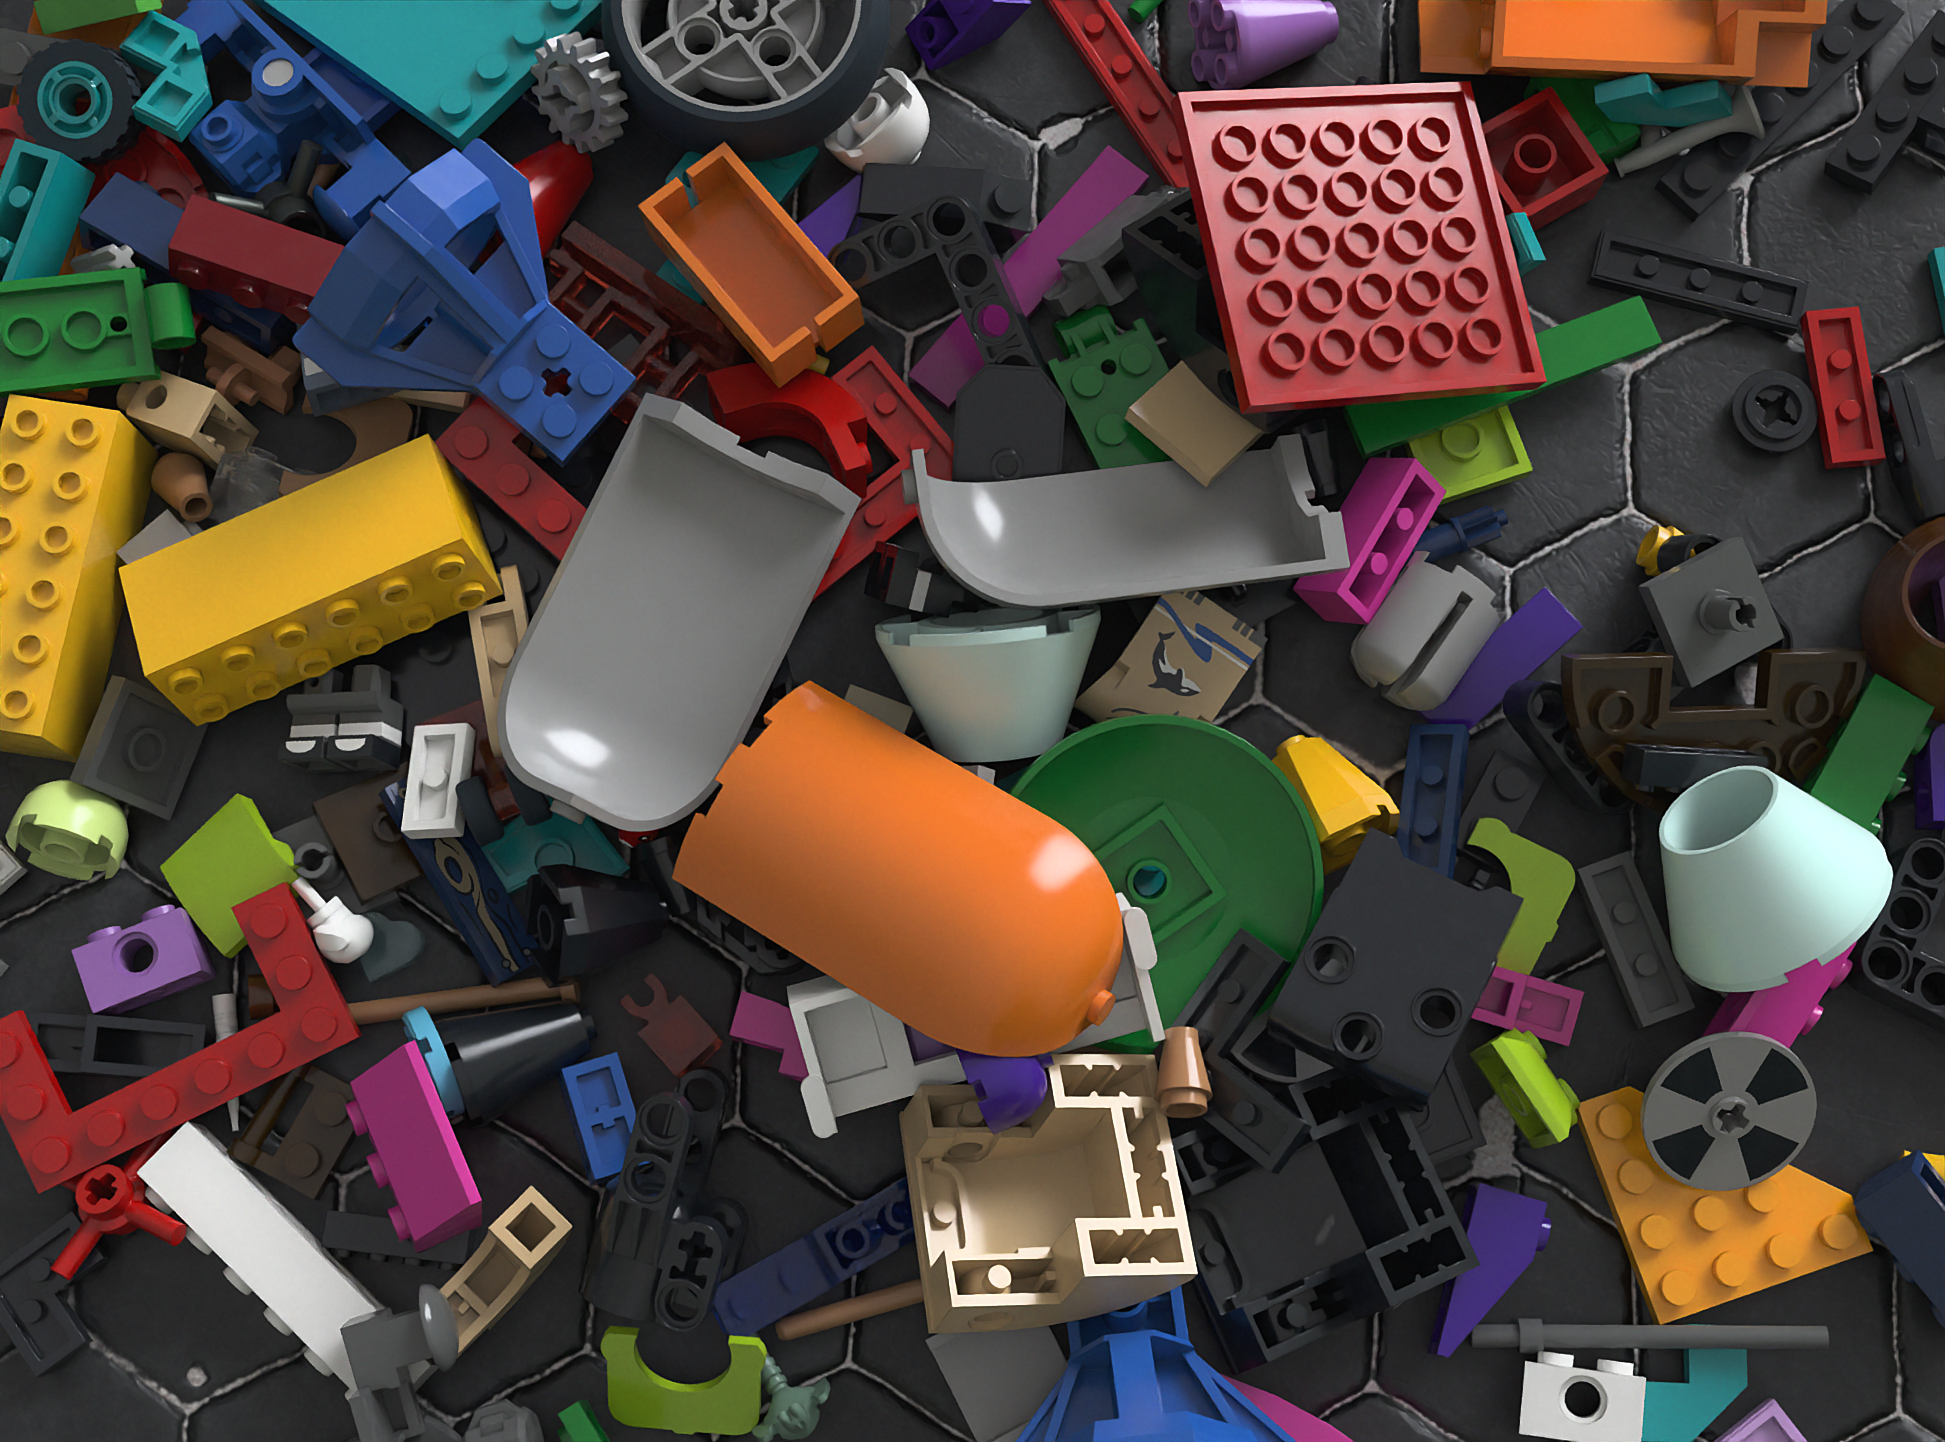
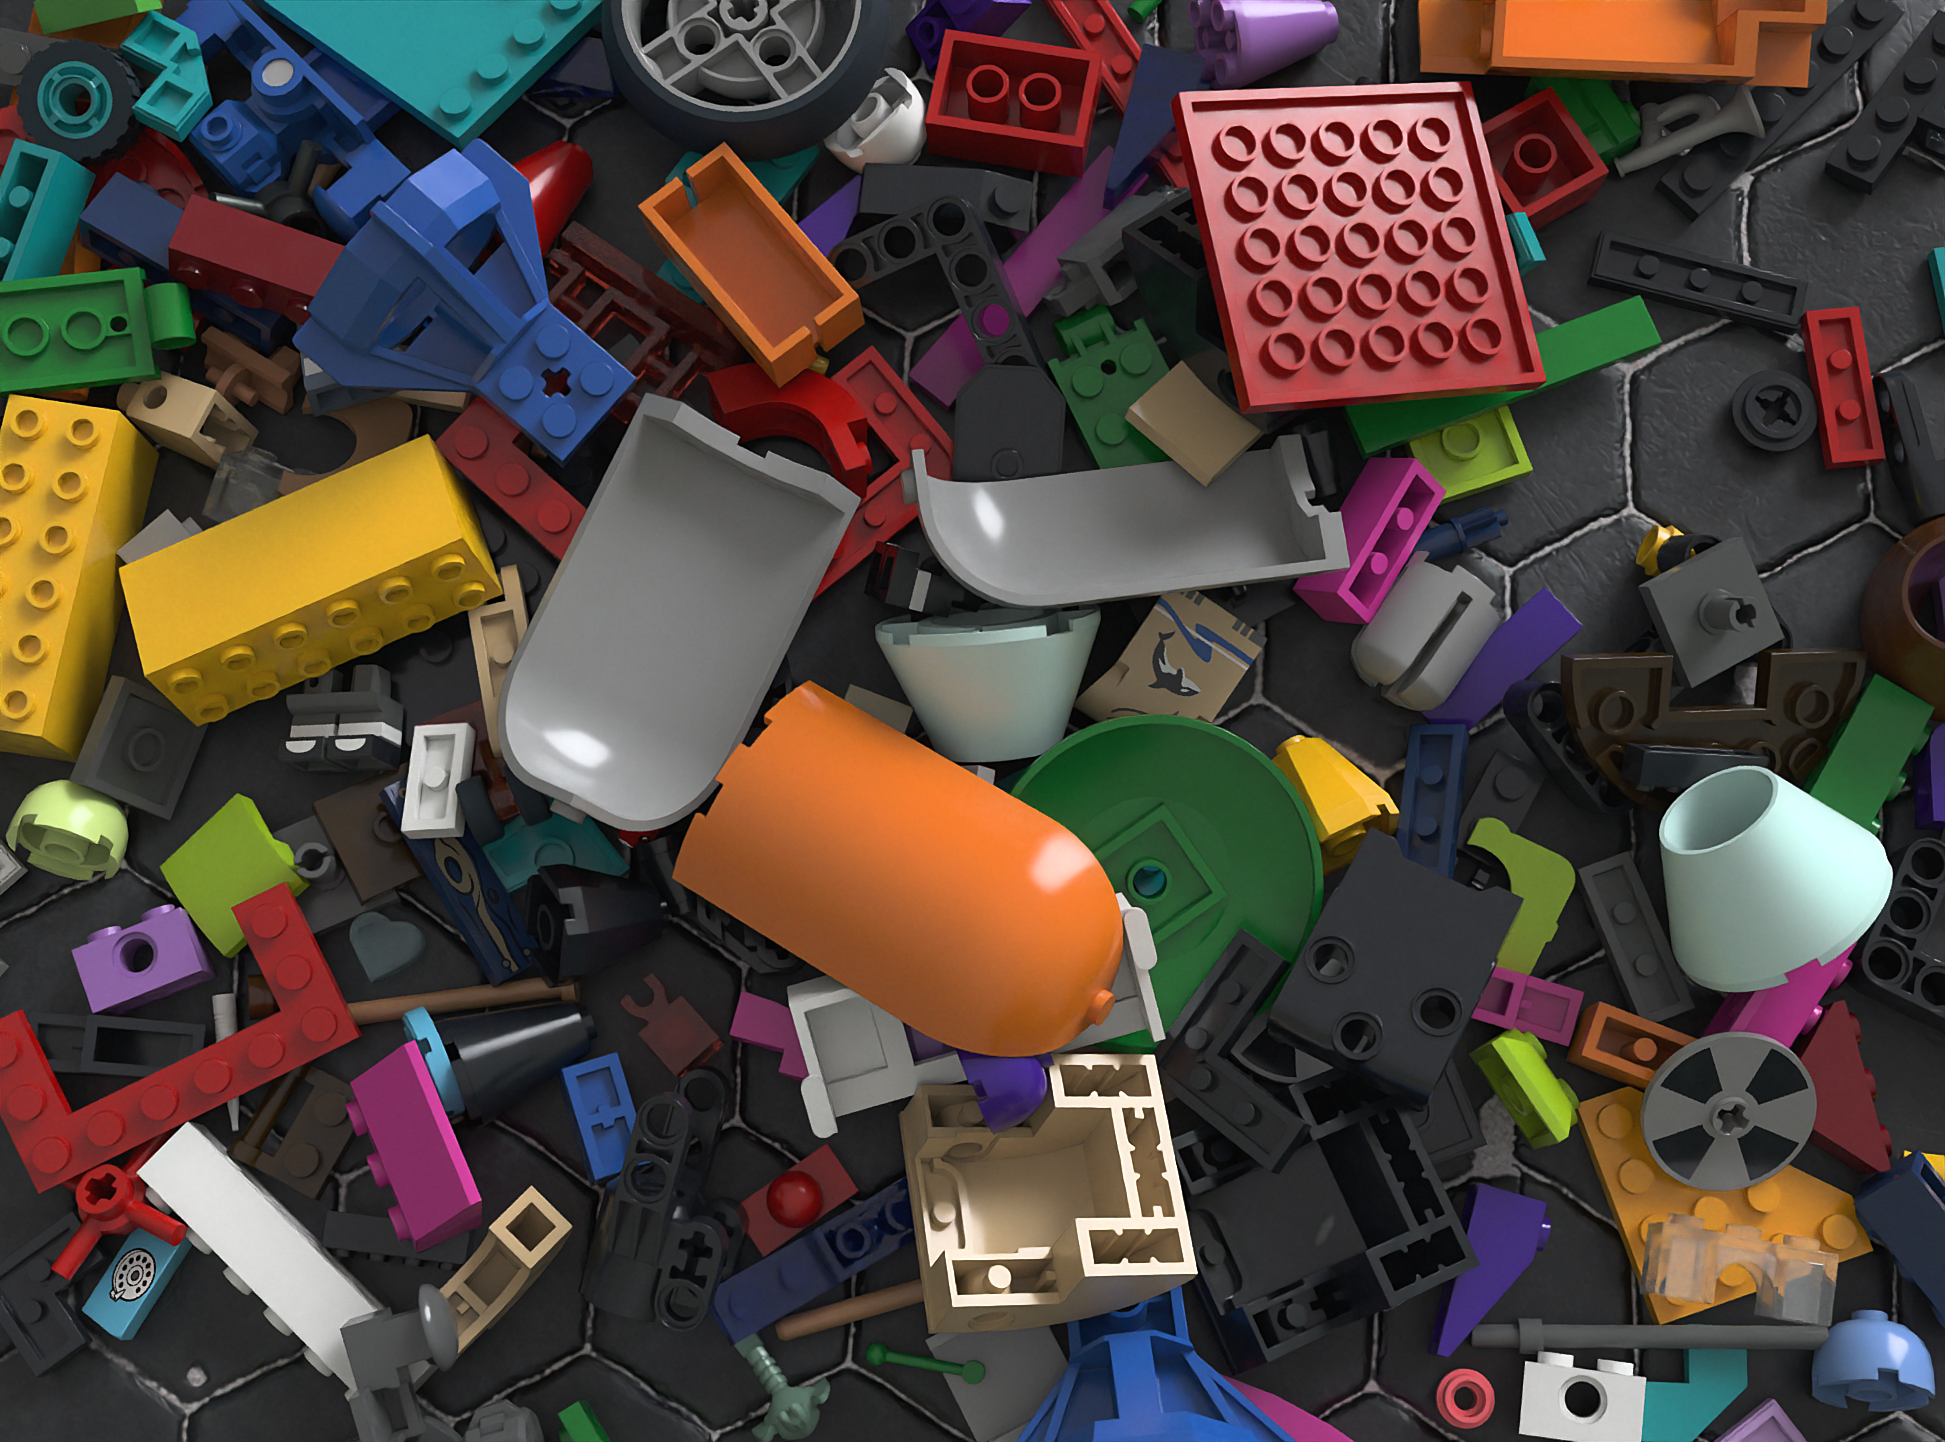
(103, 259): light grey piece -> none
(134, 1283): none -> medium azure slope
(183, 485): medium nougat cone -> none
(336, 930): white piece -> none
(579, 92): light grey gear -> none
(648, 1401): lime piece -> none
(797, 1199): none -> red tile
(972, 1372): none -> green hinge
(1013, 103): none -> red brick
(1148, 121): none -> clear blue slope
(1182, 1076): medium nougat cone -> none
(1482, 1403): none -> coral plate
(1622, 1045): none -> orange brick
(1641, 101): teal tile -> none
(1790, 1278): none -> clear arch
(1844, 1091): none -> dark red slope
(1873, 1364): none -> medium blue cylinder

